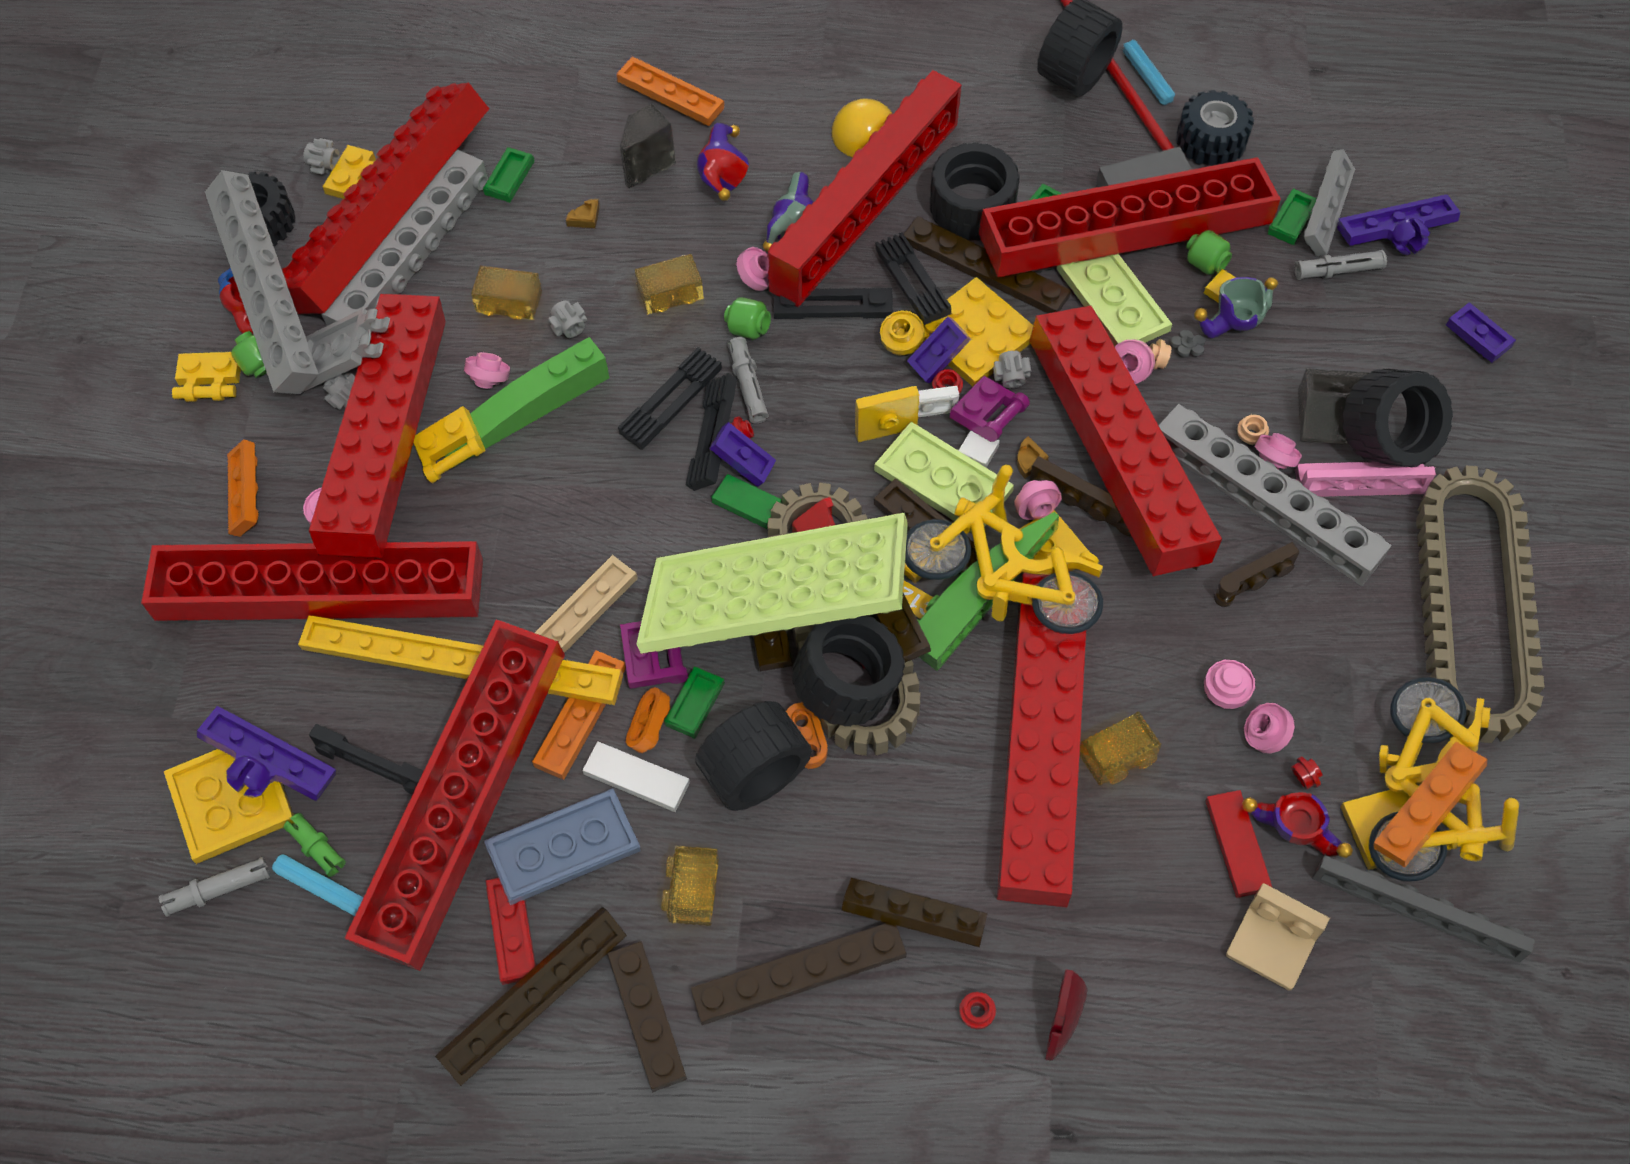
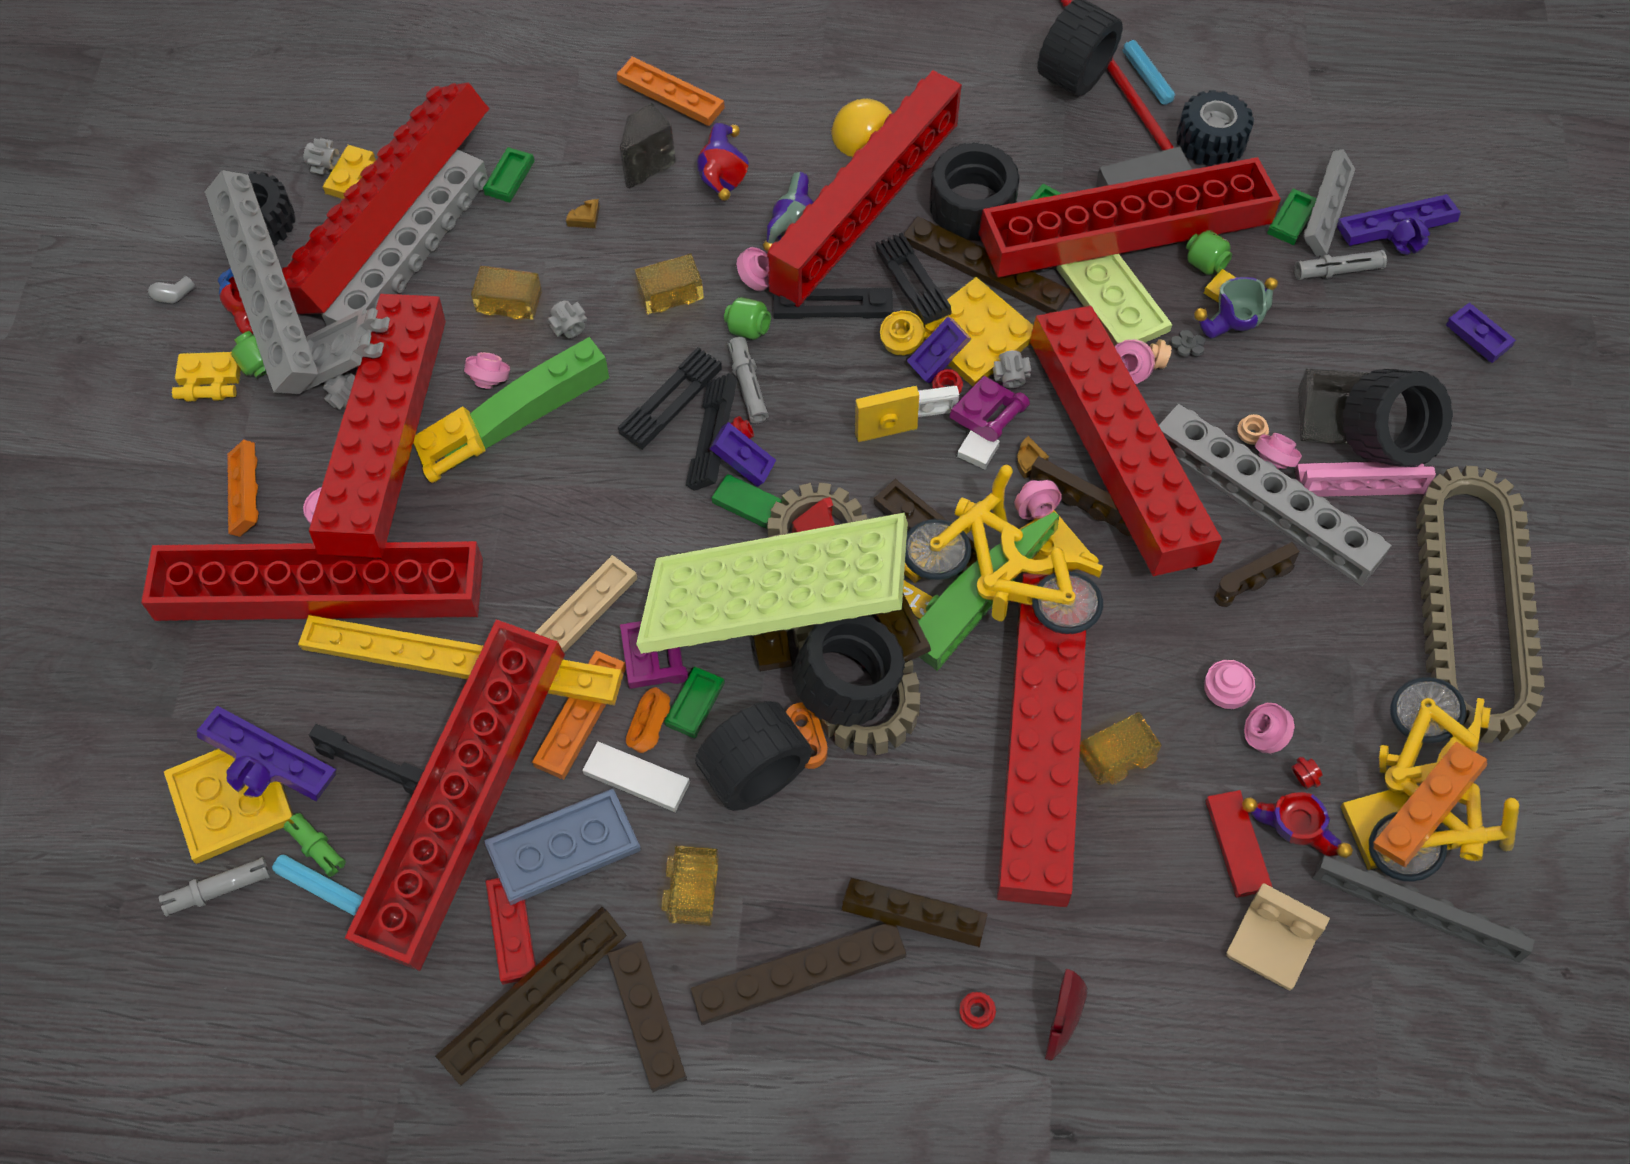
(171, 292): none -> light grey arm
(936, 471): yellowish green plate -> none

